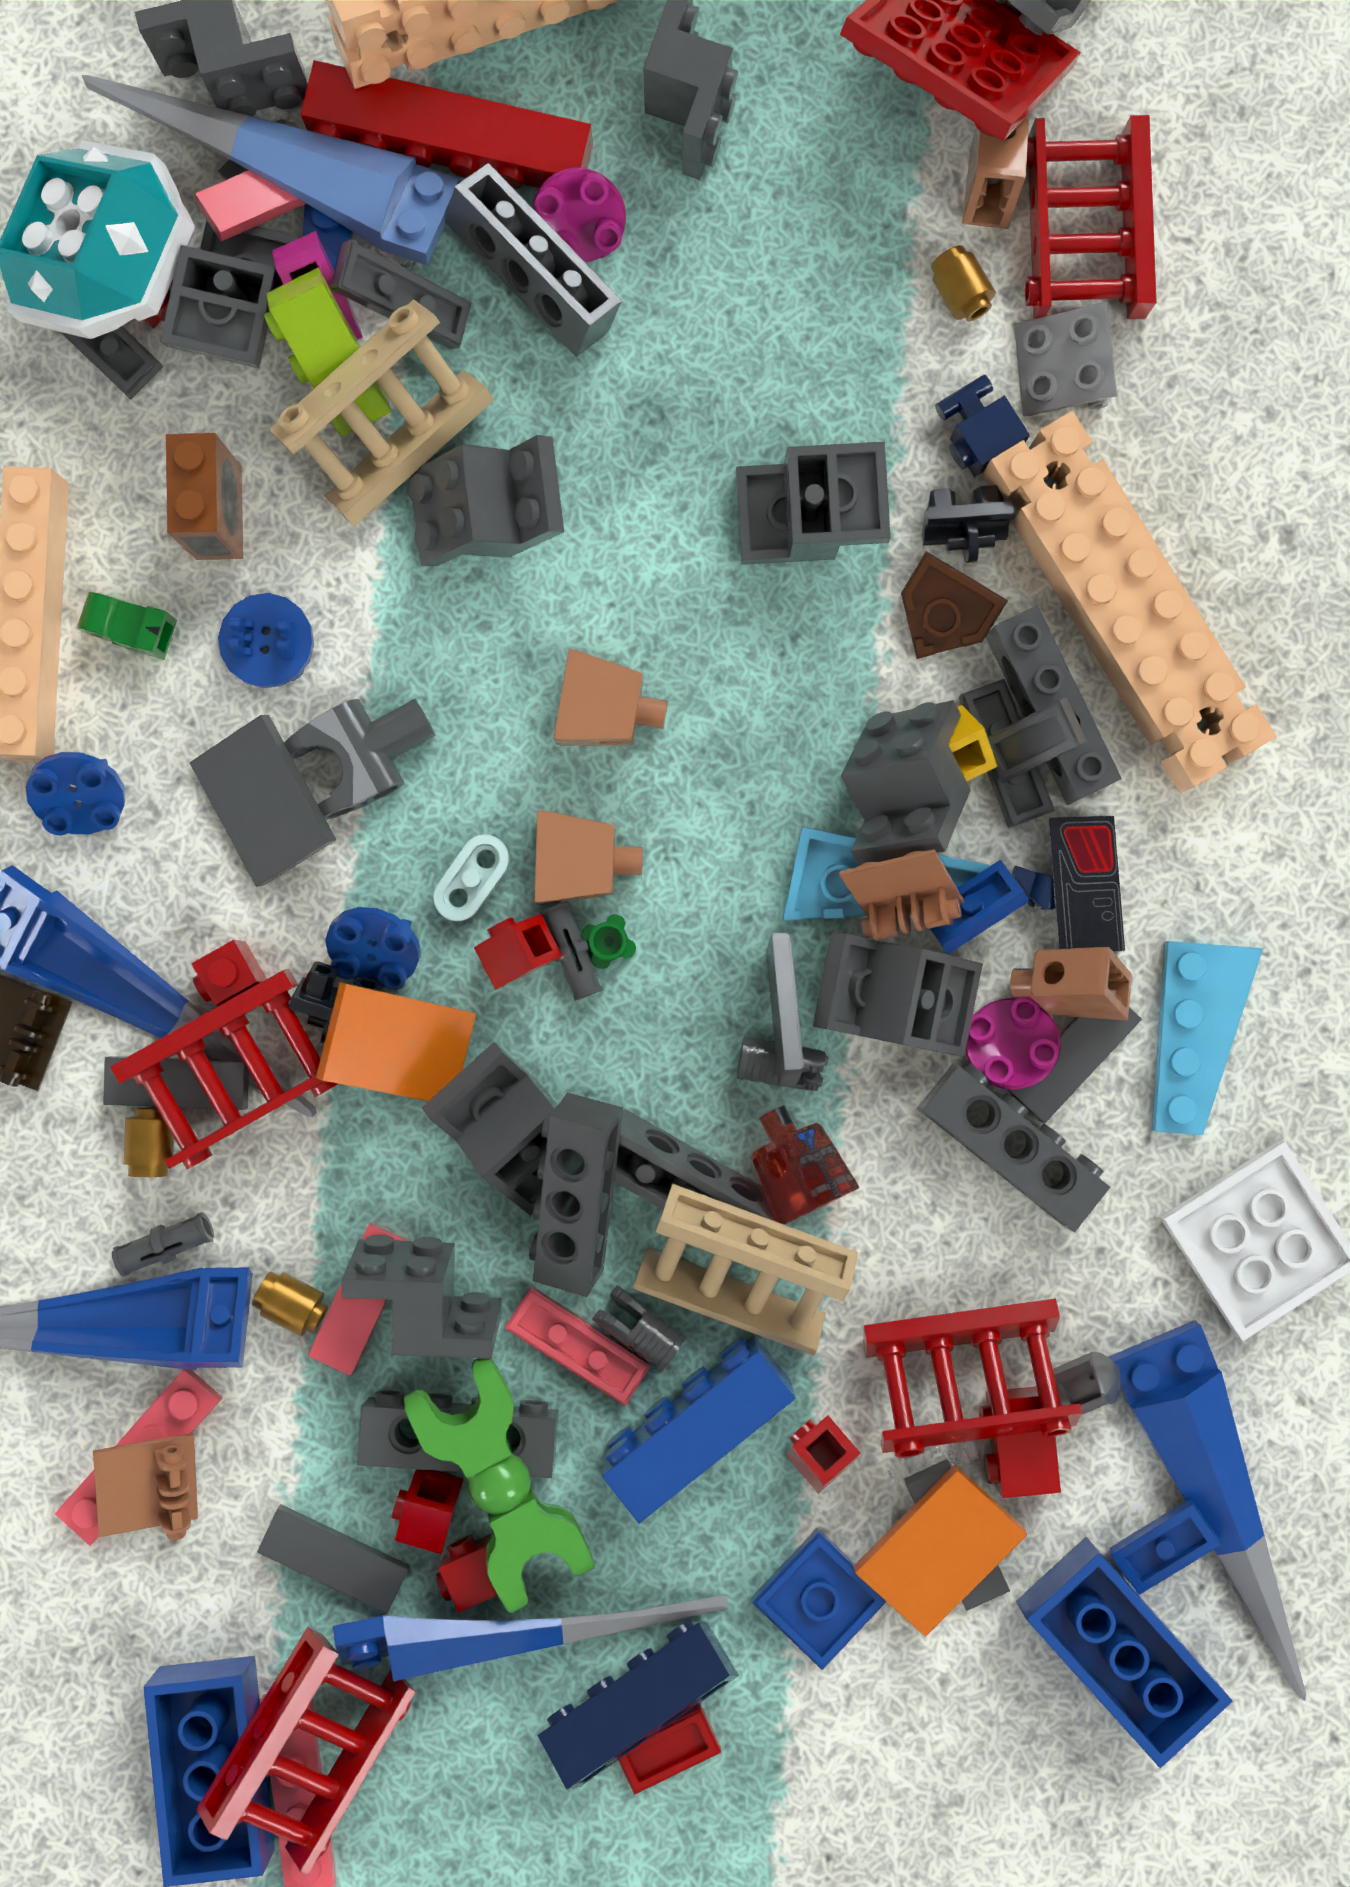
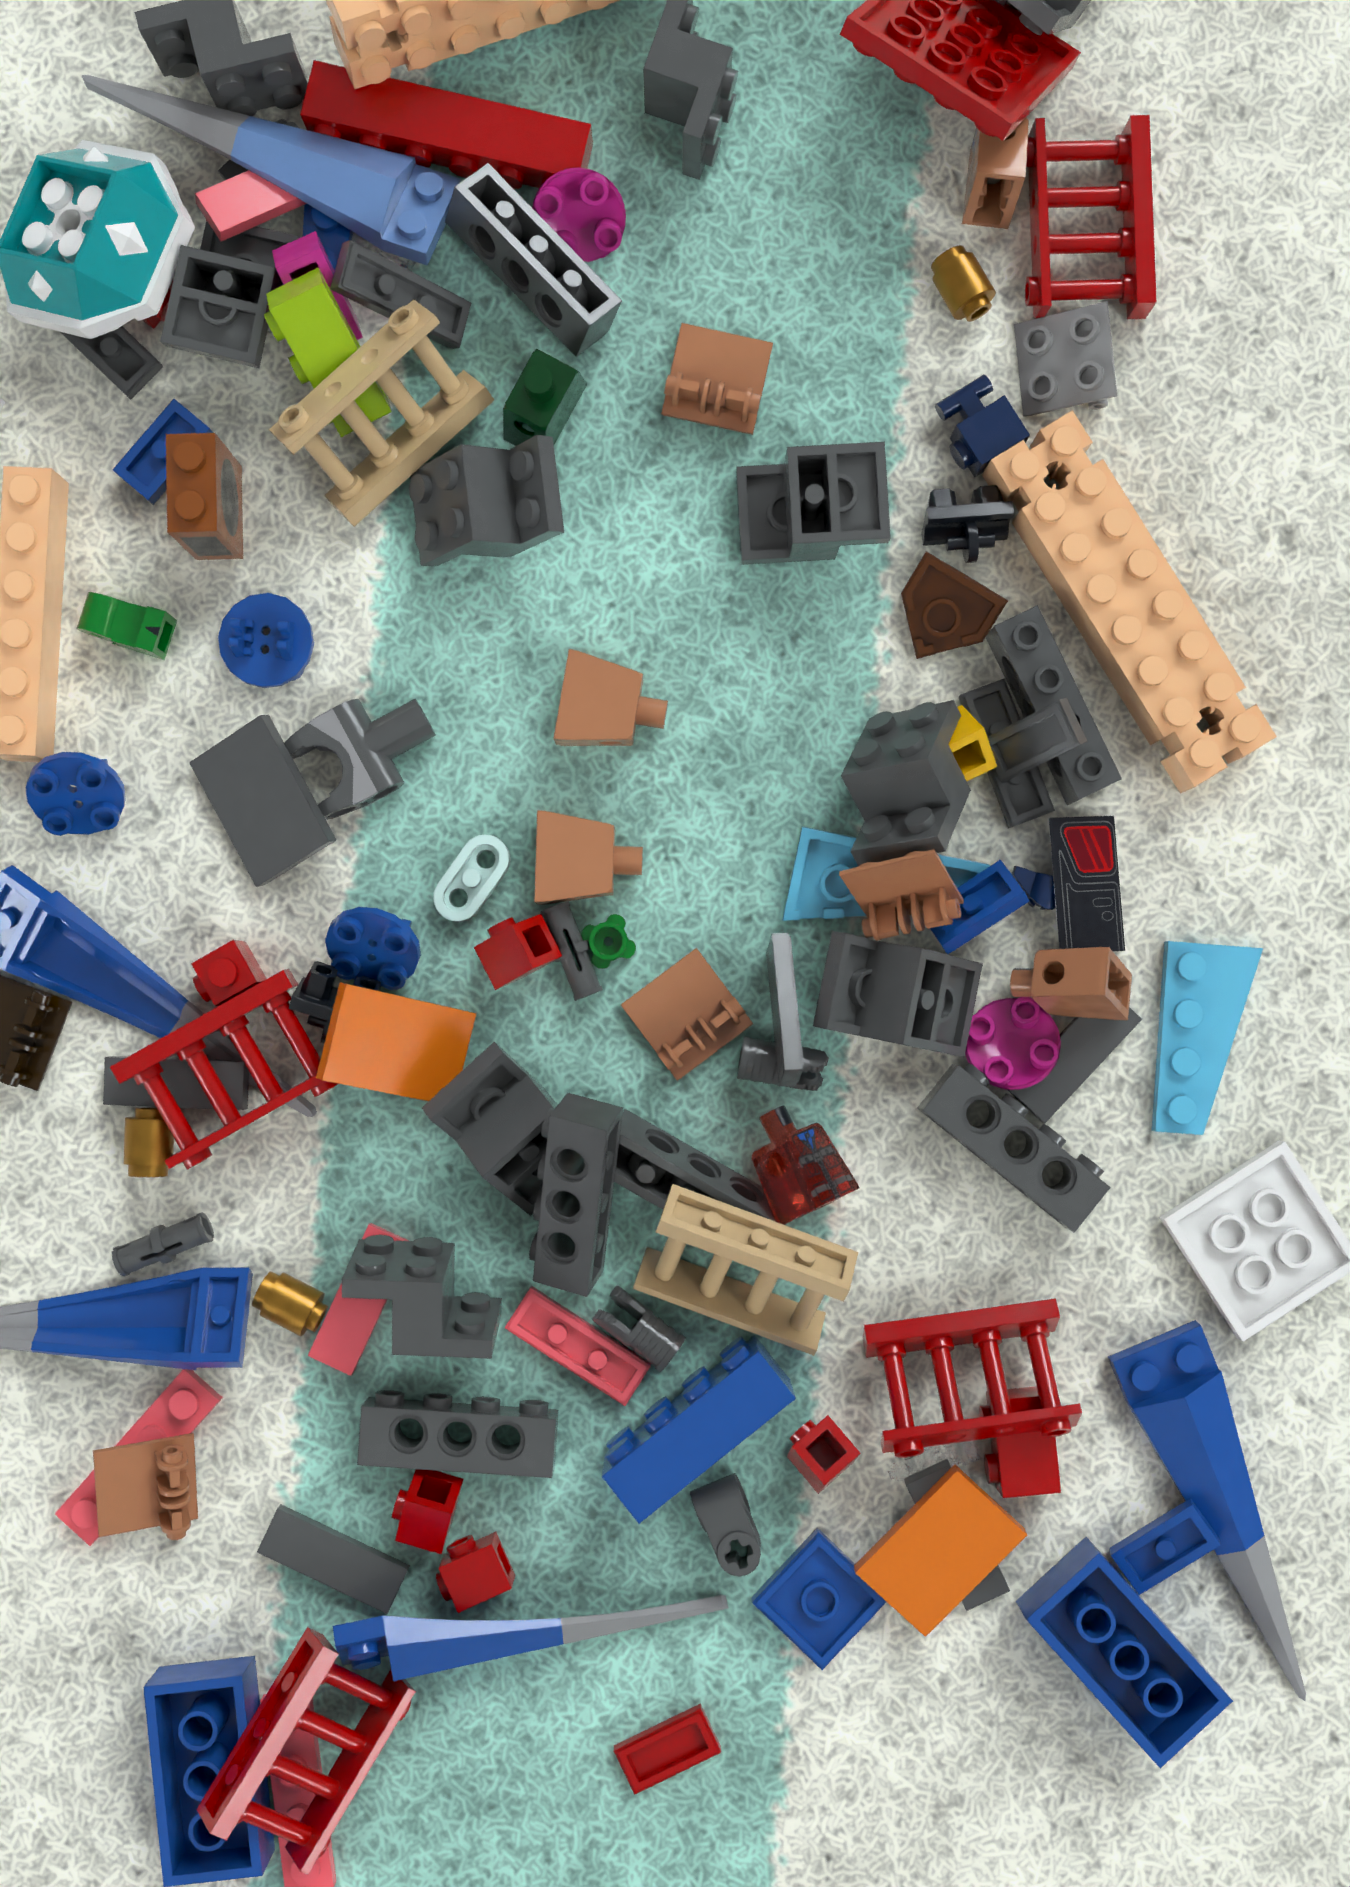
(145, 462): none -> blue plate
(499, 1483): bright green piece -> none
(541, 399): none -> dark green torso
(637, 1704): dark blue brick -> none
(687, 1014): none -> nougat hinge
(716, 378): none -> nougat hinge
(725, 1518): none -> dark grey piece
(1088, 1380): flat silver plate -> none

